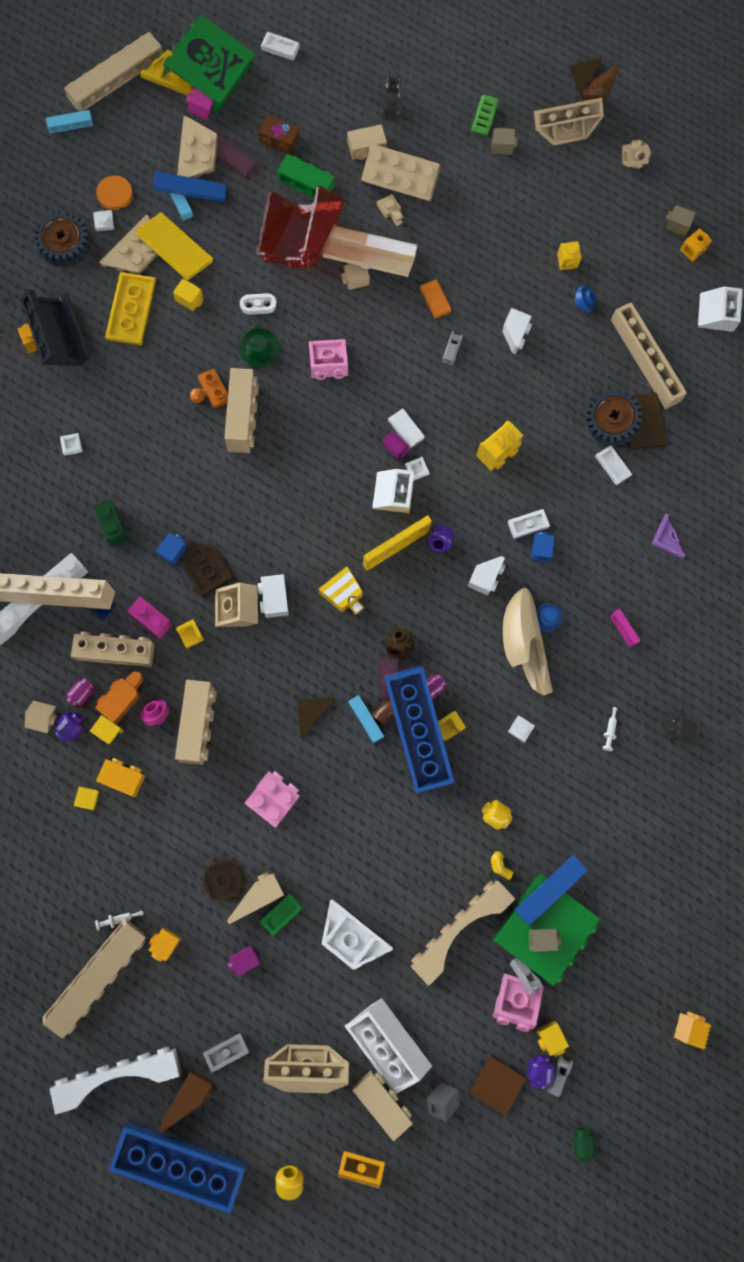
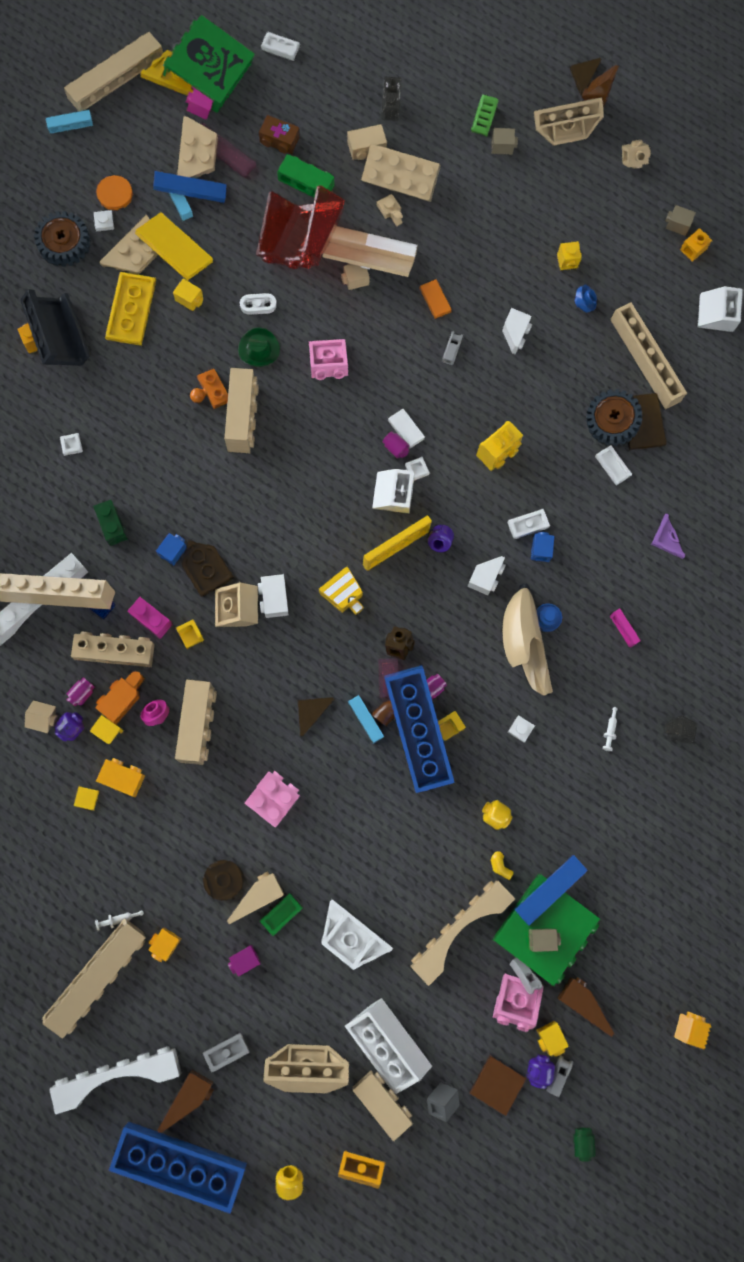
(583, 1002): none -> reddish brown slope

